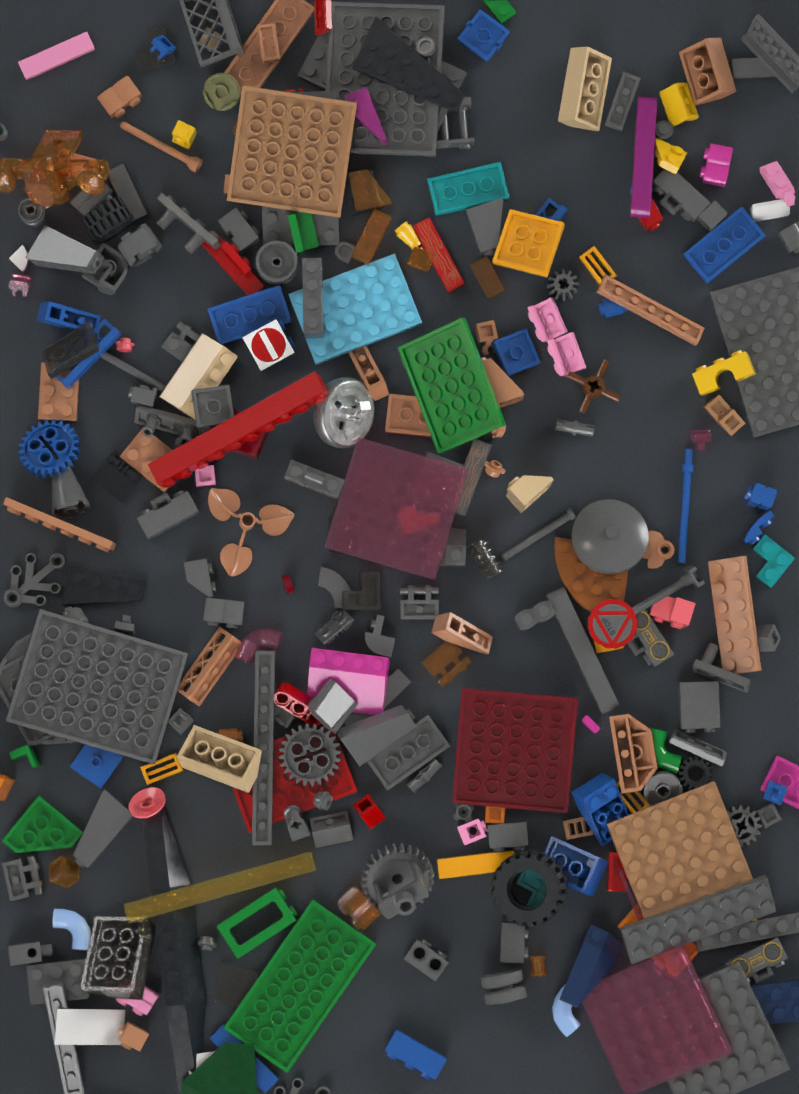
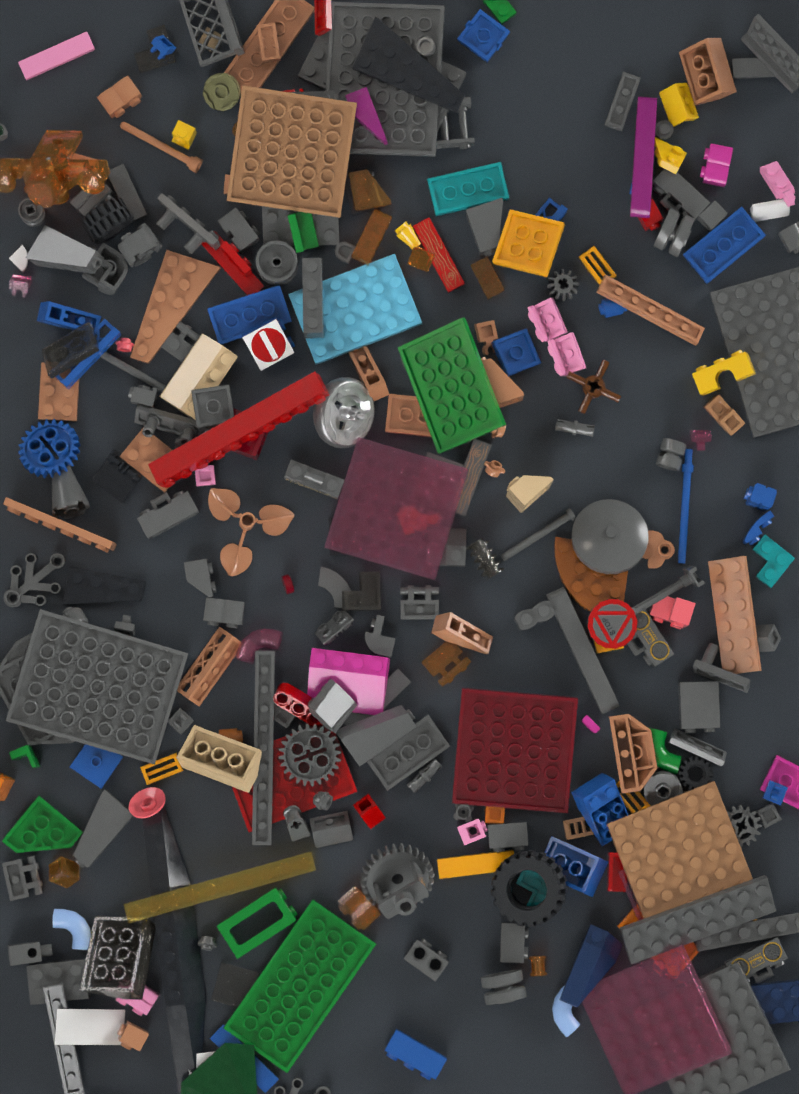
(173, 295): none -> nougat wing
(584, 88): tan slope -> none
(671, 454): none -> dark grey wheel
(673, 232): none -> dark grey wheel

